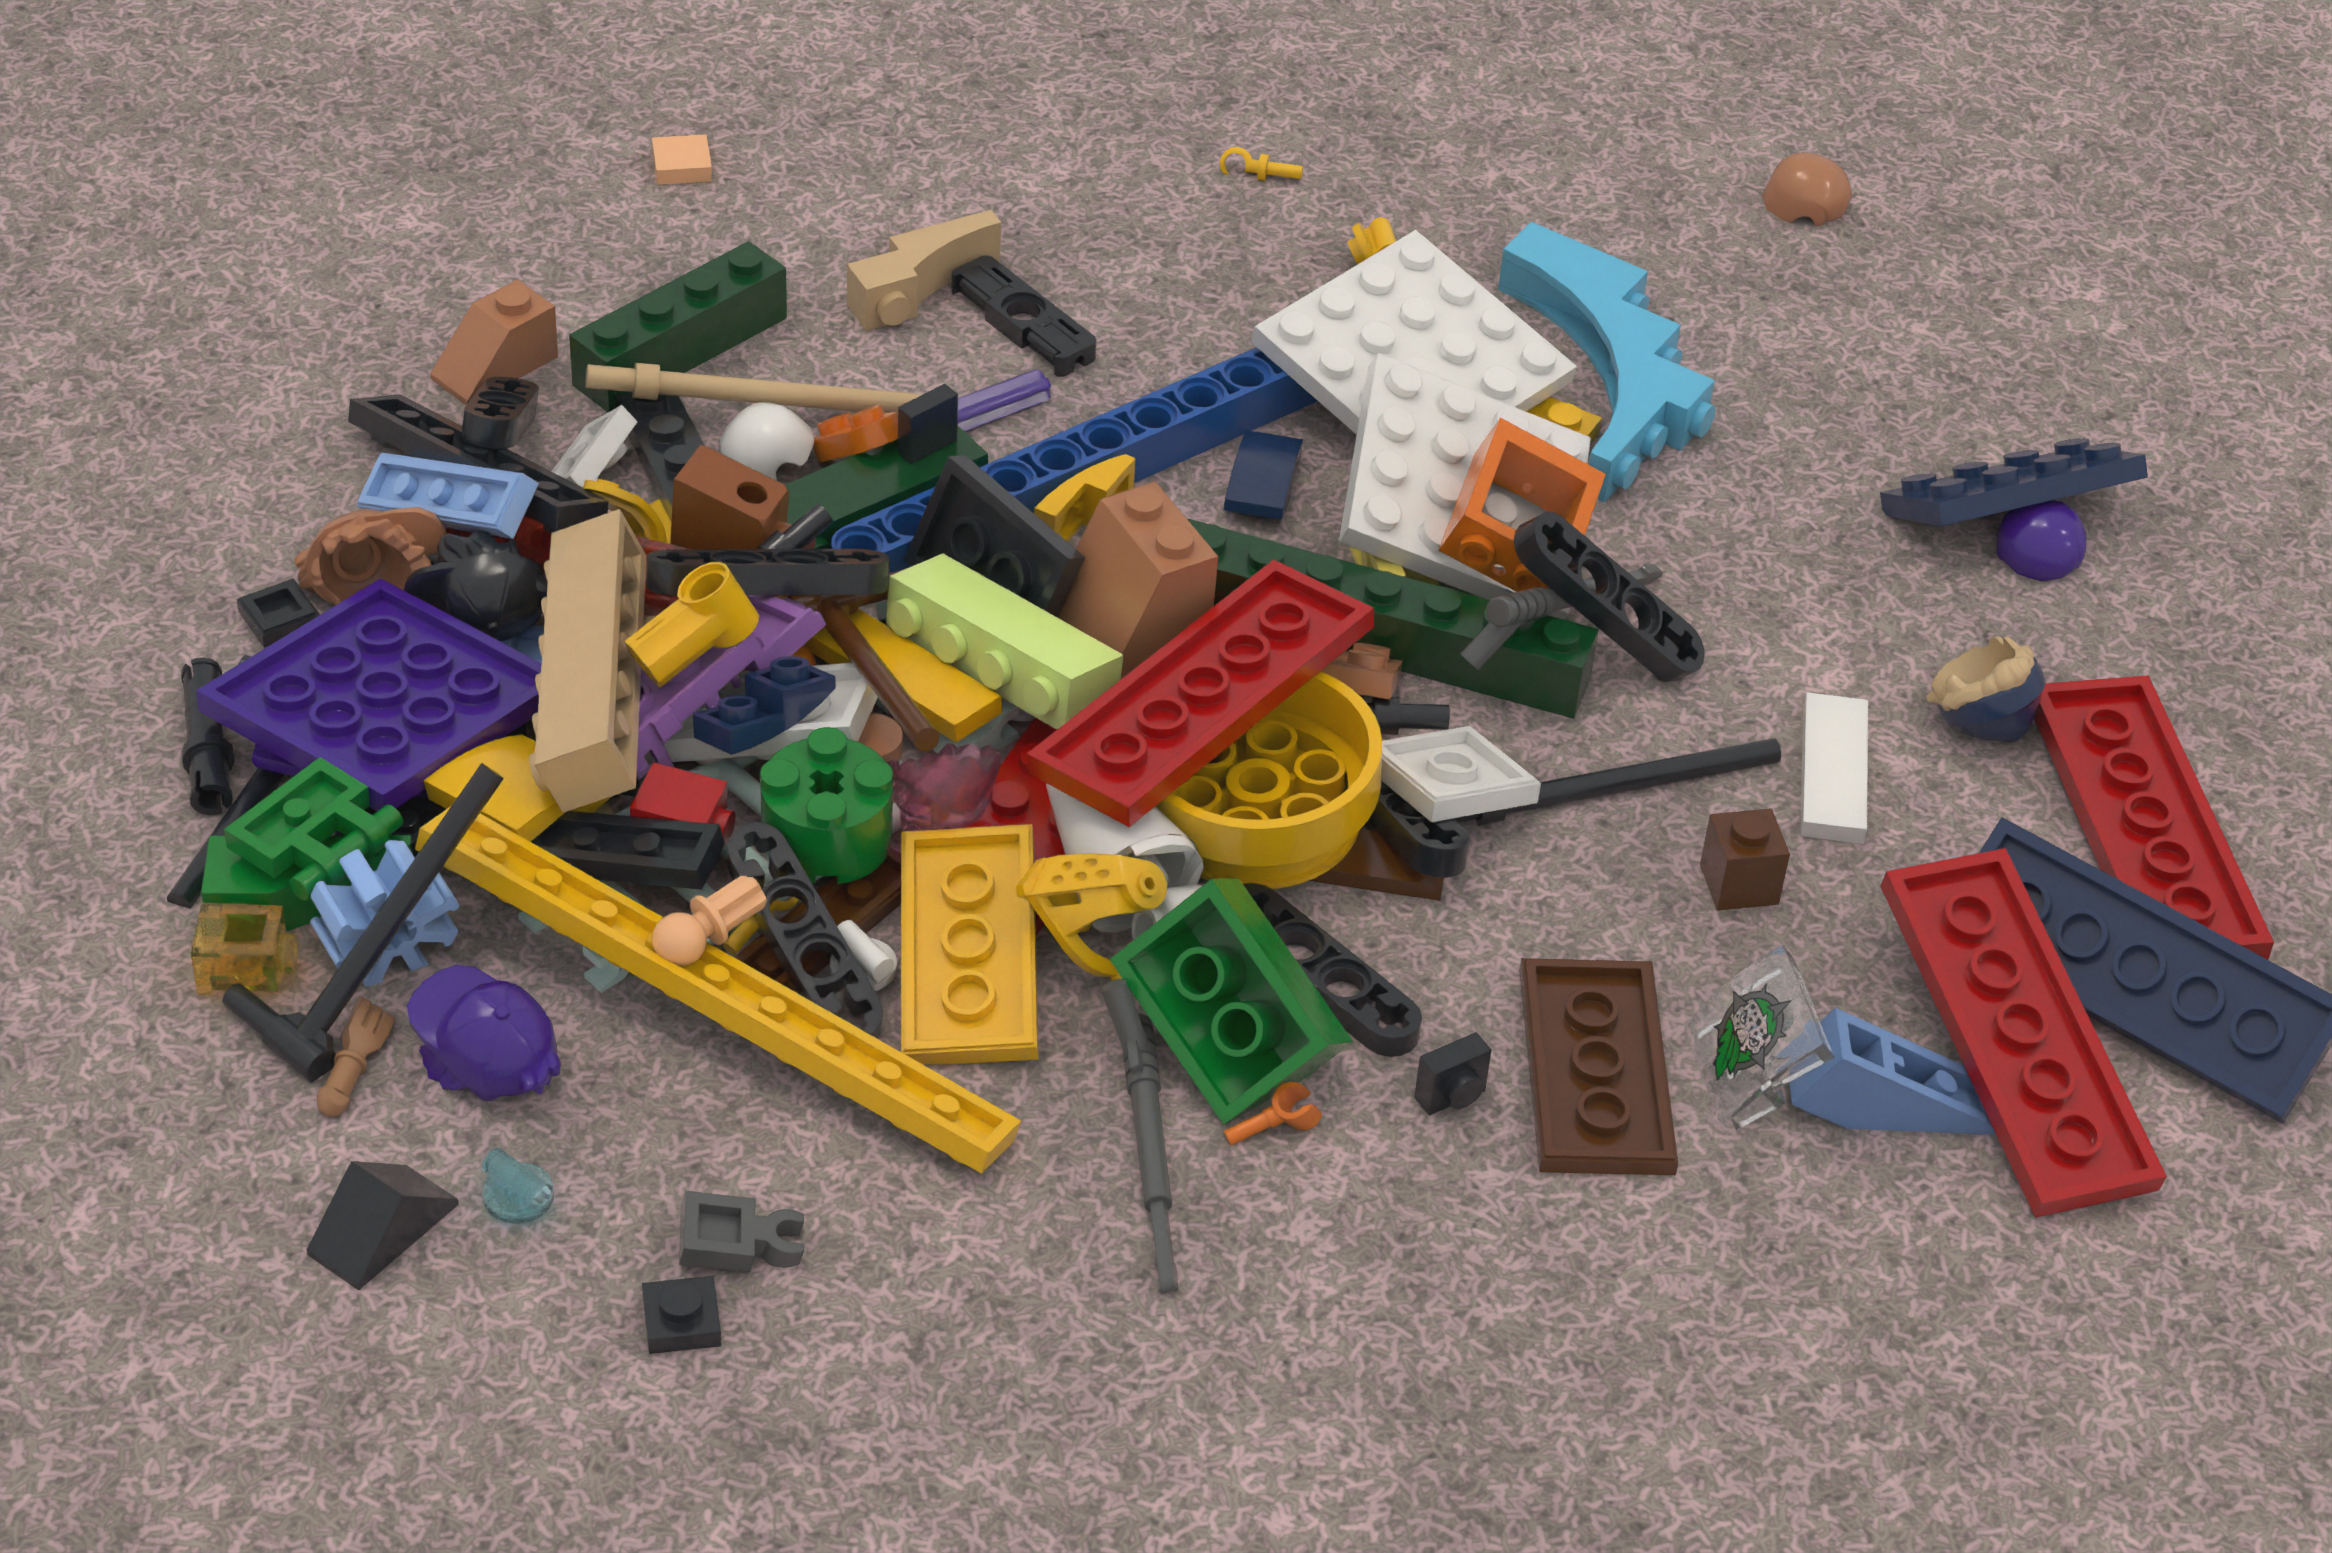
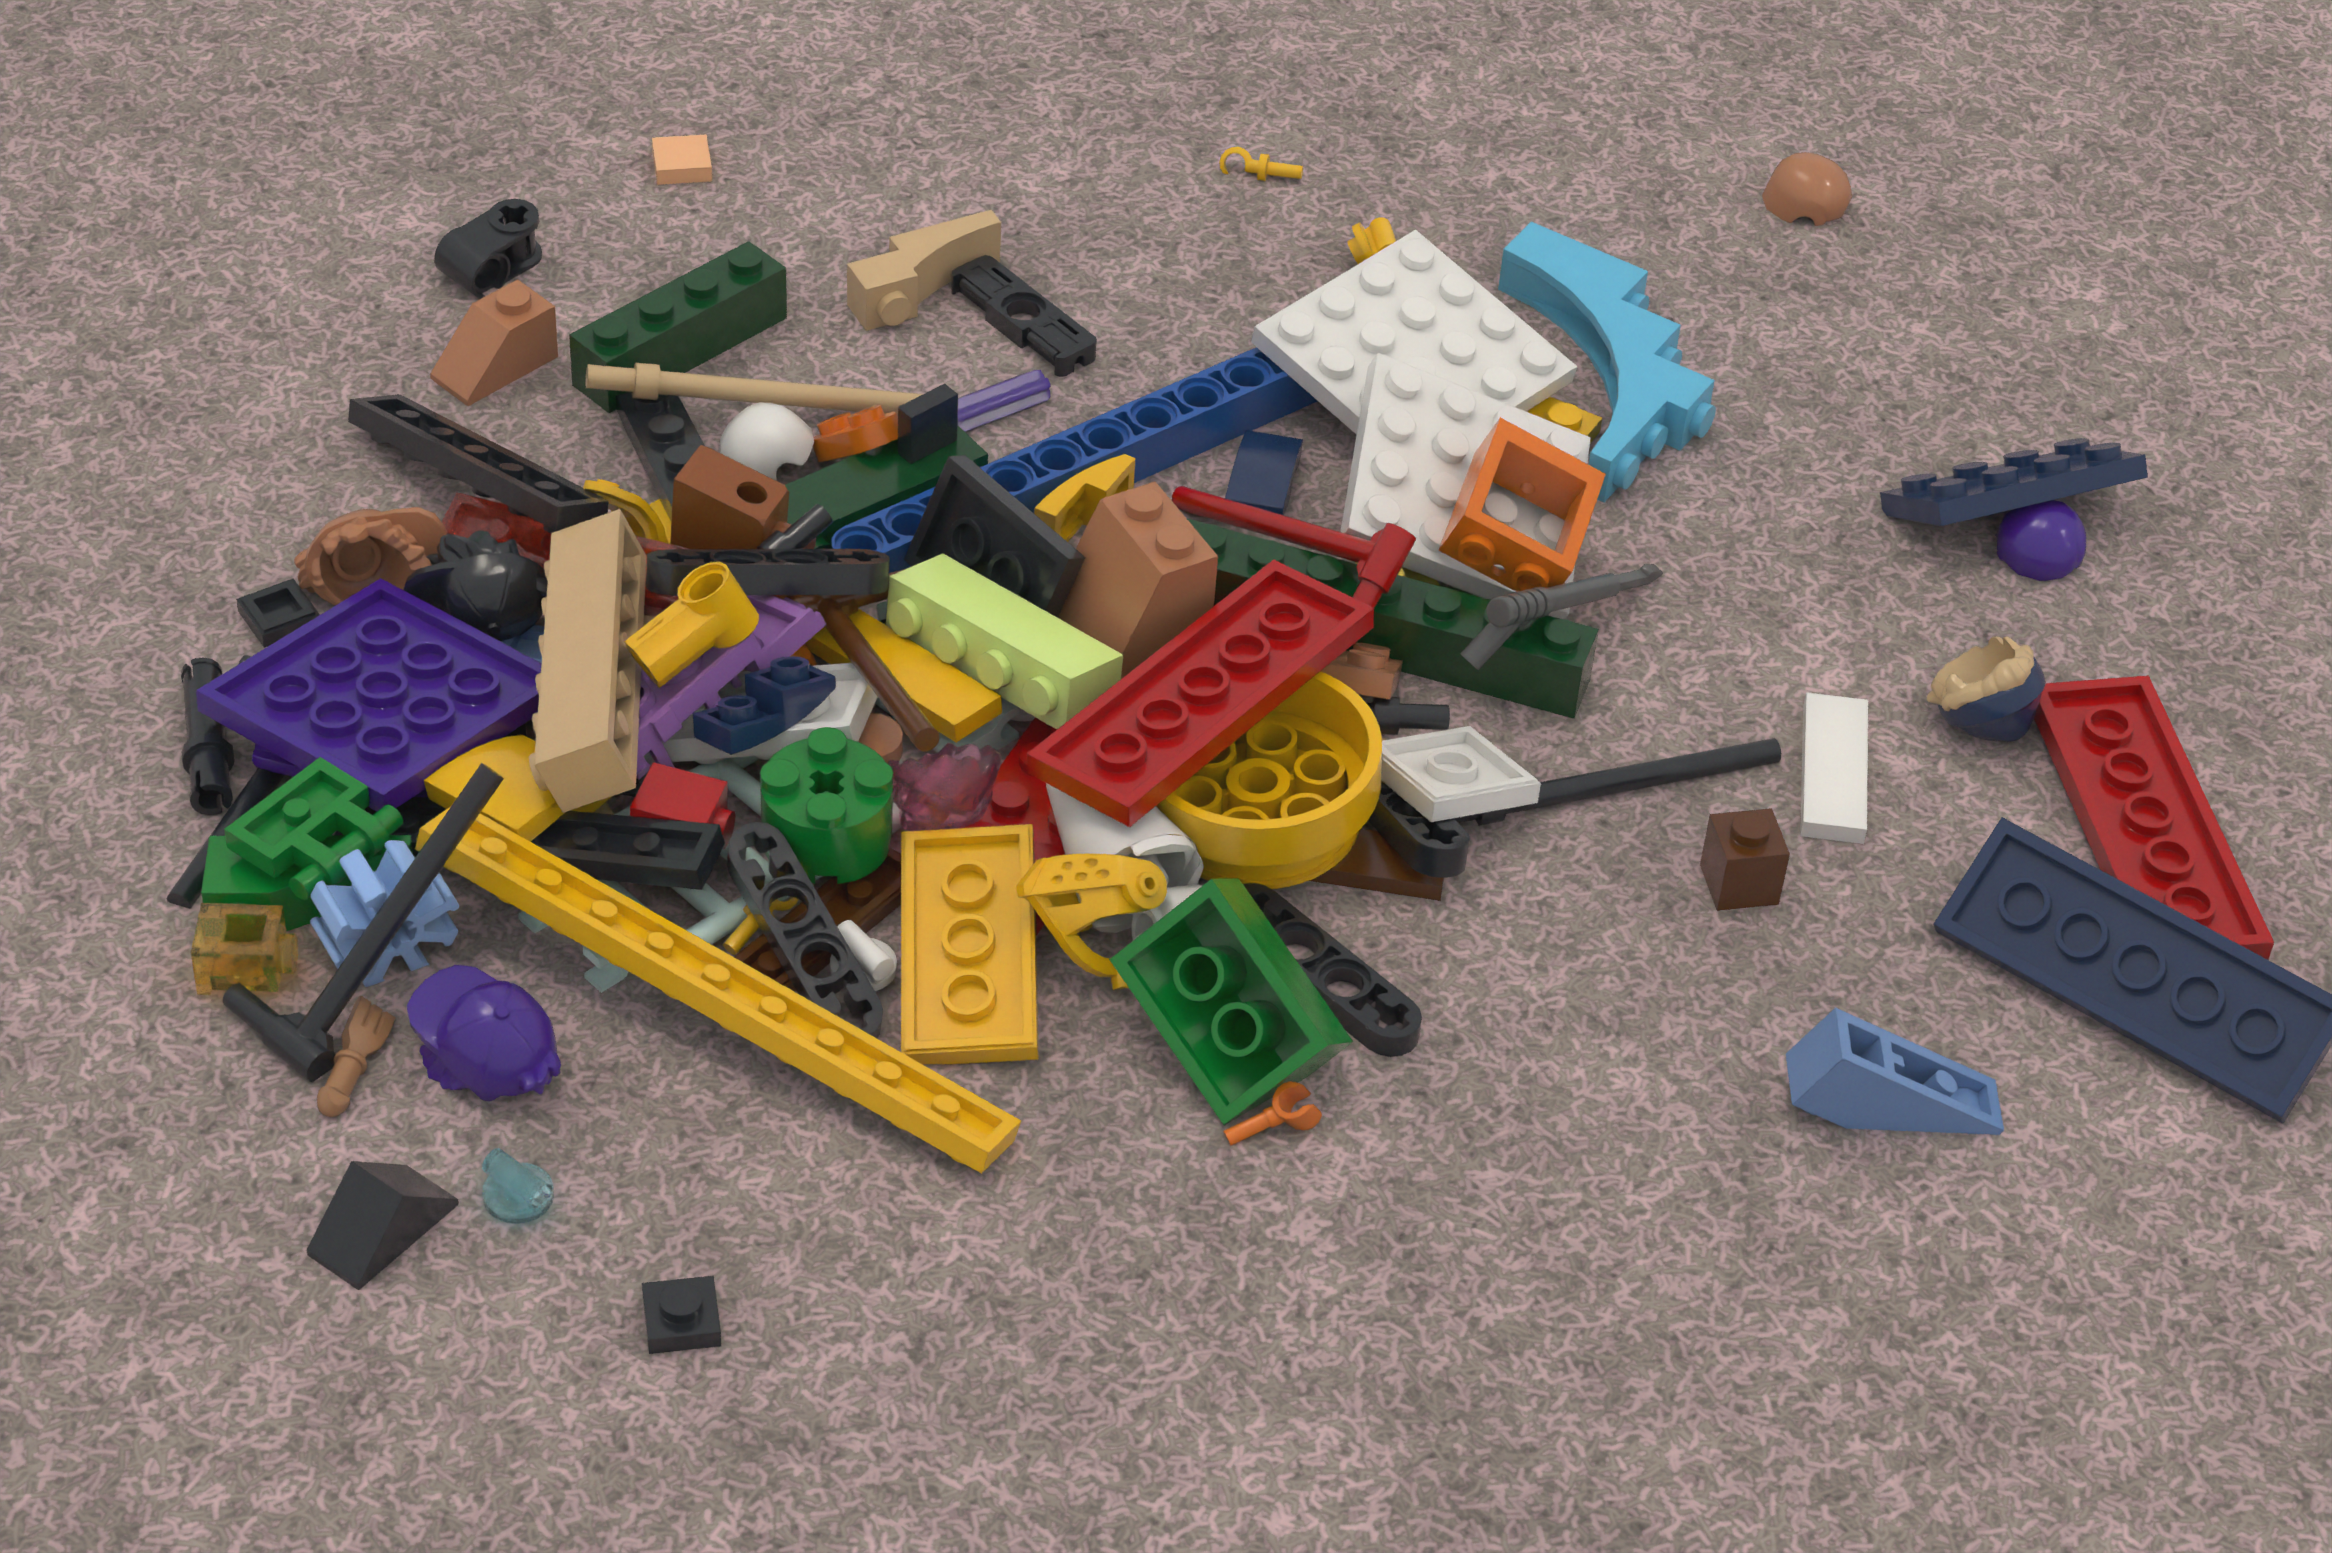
(457, 493): light blue tile -> none
(491, 247): none -> black piece
(499, 412): black beam -> none
(596, 447): white plate -> none
(684, 936): light nougat axle -> none
(728, 1235): dark grey plate -> none
(1143, 1085): dark grey piece -> none
(1377, 558): none -> red bar
(1453, 1074): black plate -> none
(1556, 554): black beam -> none
(1597, 1067): reddish brown tile -> none
(1756, 1039): clear slope -> none
(2022, 1033): red plate -> none

